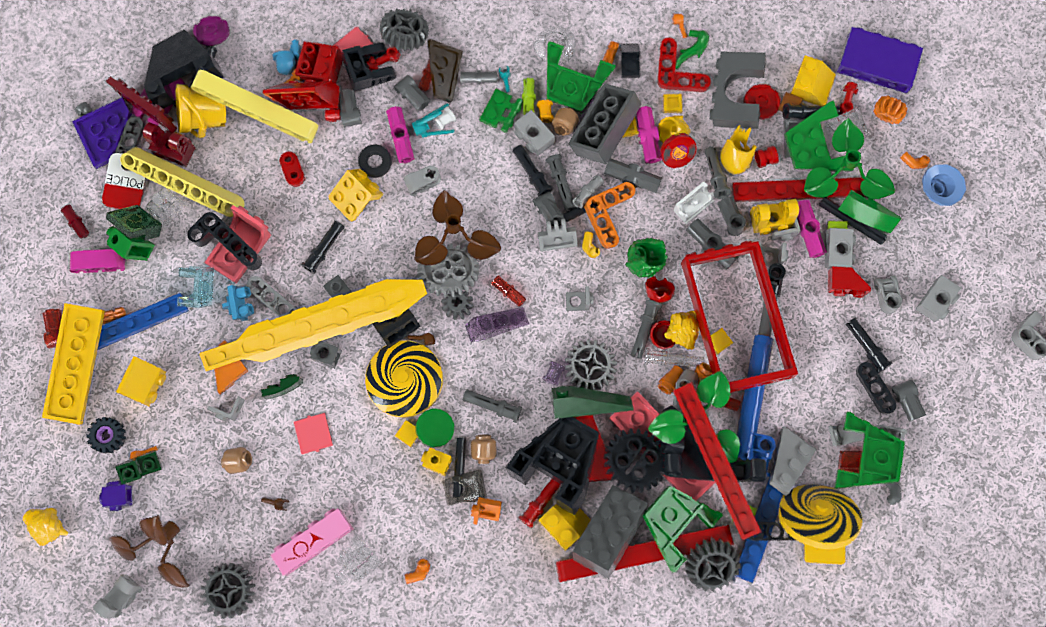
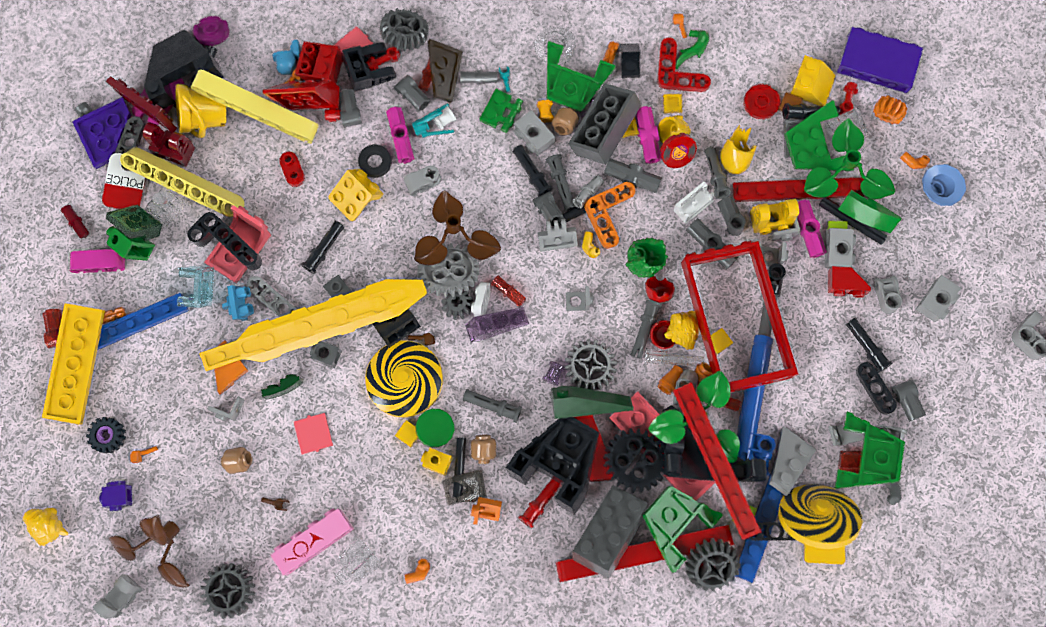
(138, 467): dark green slope -> none
(141, 381): yellow slope -> none
(482, 294): none -> white plate
(528, 95): lime pin -> none
(564, 526): yellow slope -> none
(731, 67): dark grey arch -> none
(767, 156): red wheel -> none

